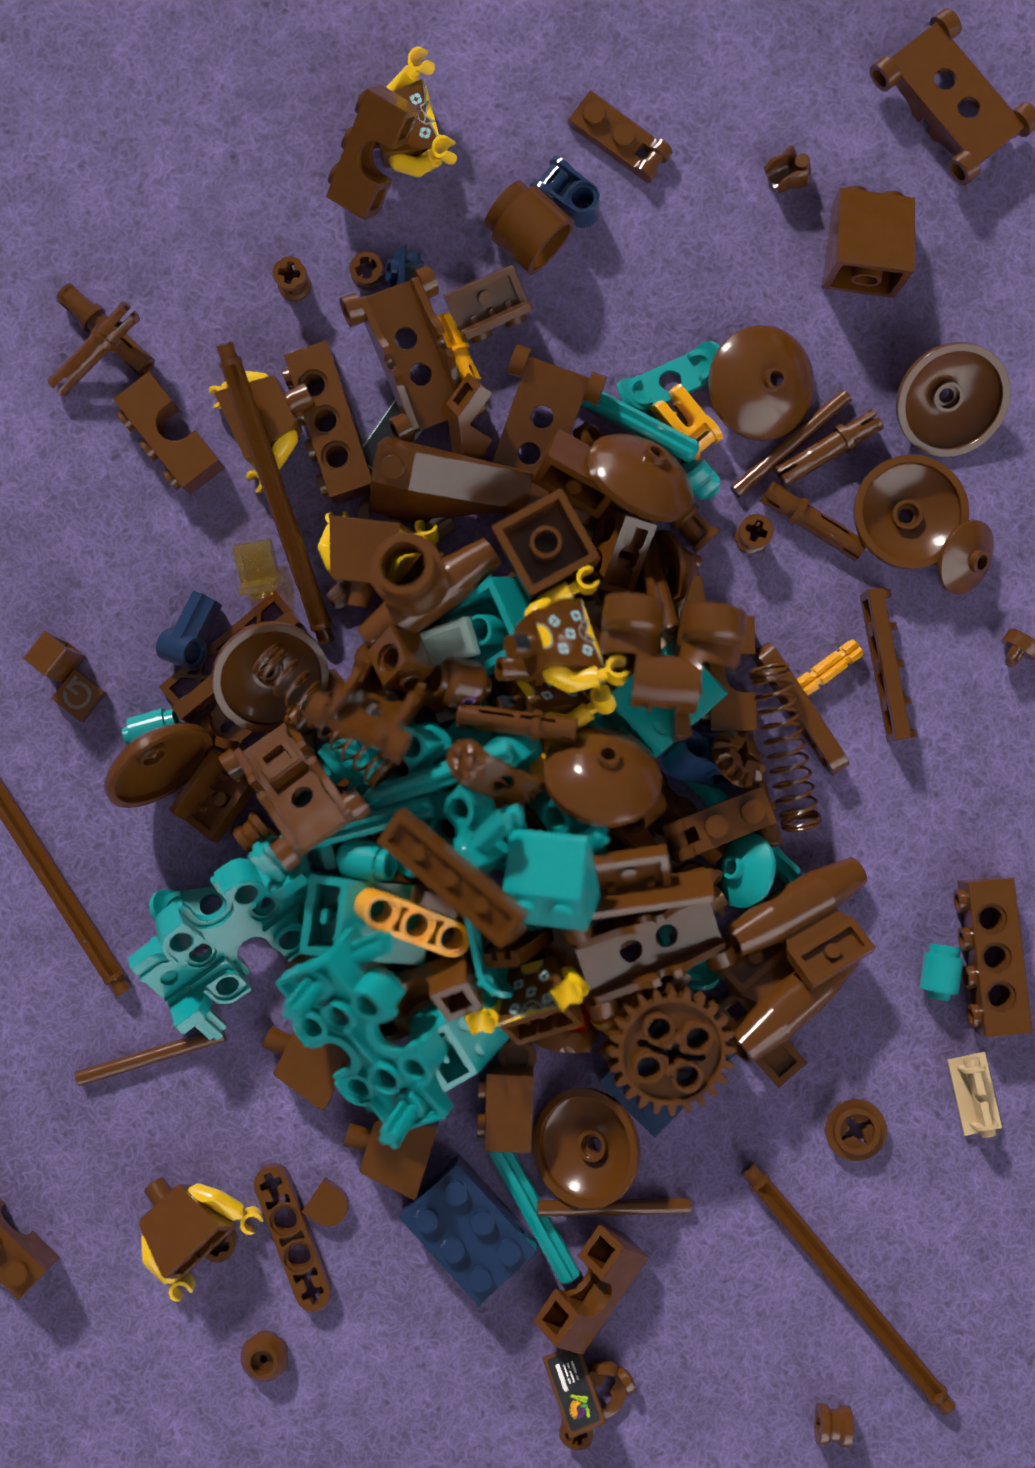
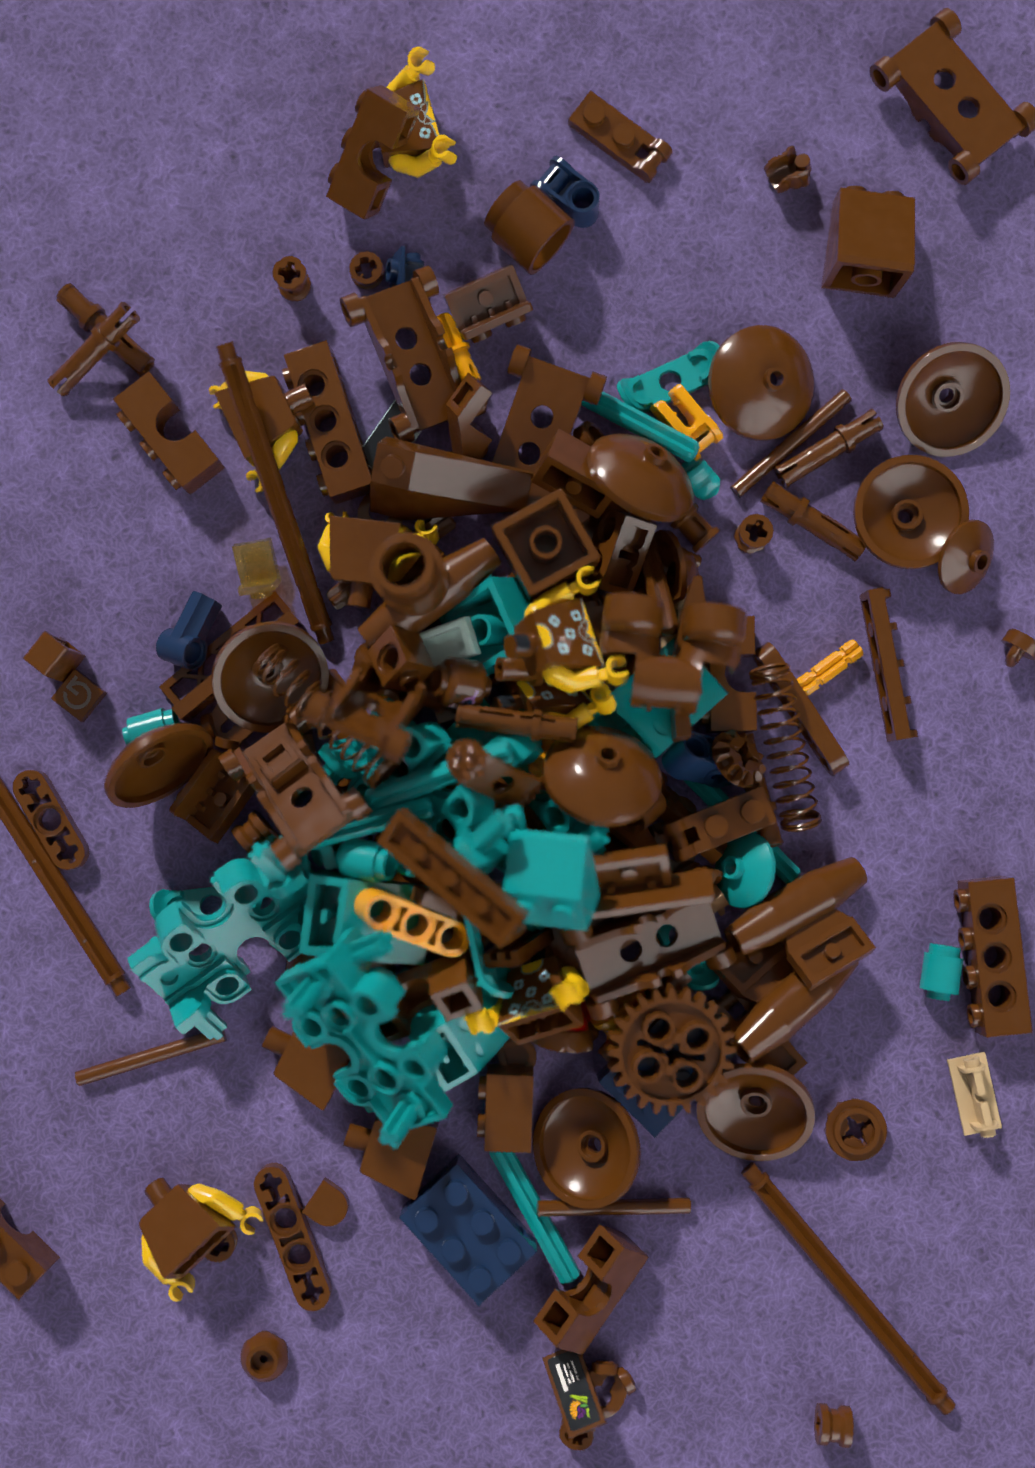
(35, 816): none -> reddish brown beam
(758, 1113): none -> reddish brown dish

